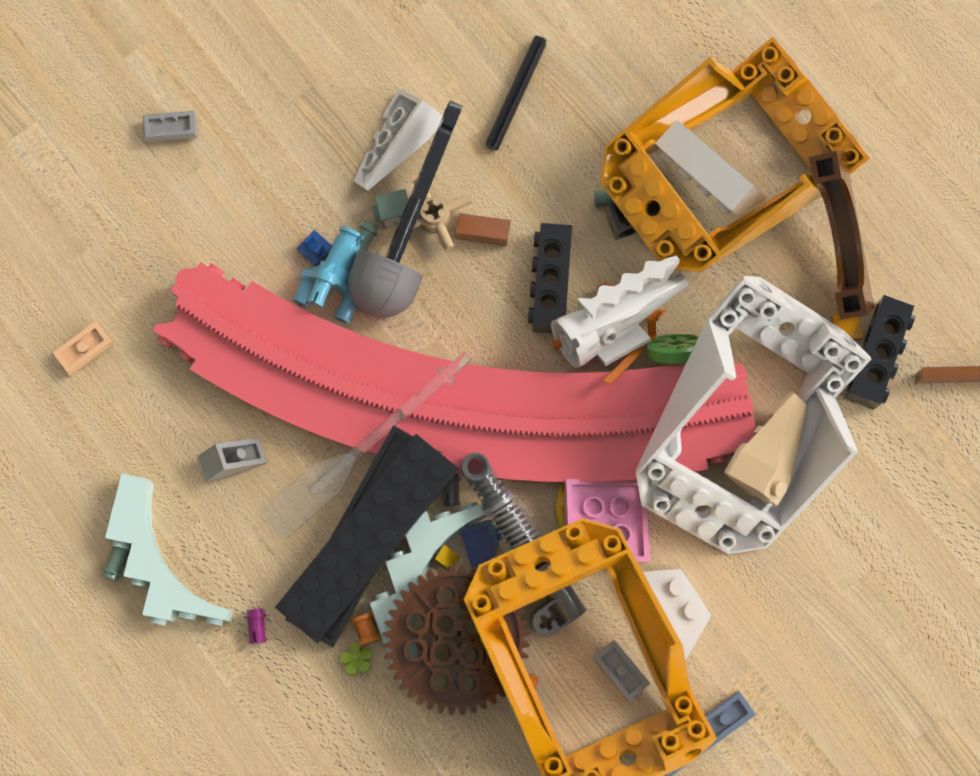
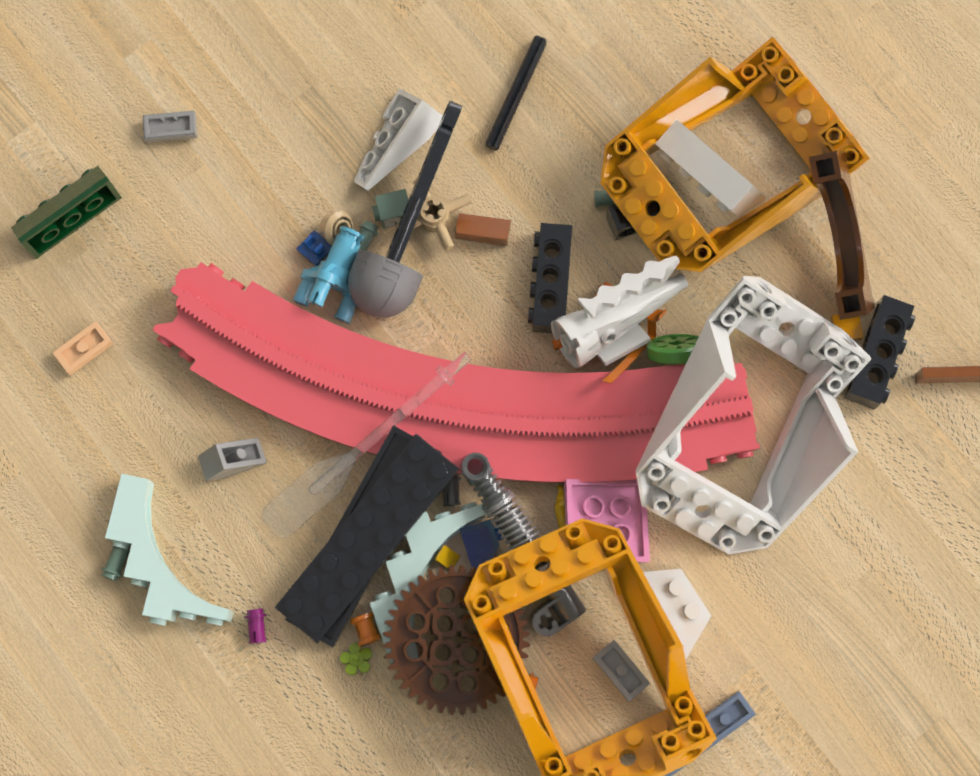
(66, 212): none -> dark green slope
(331, 223): none -> tan cone
(768, 460): tan wedge -> none

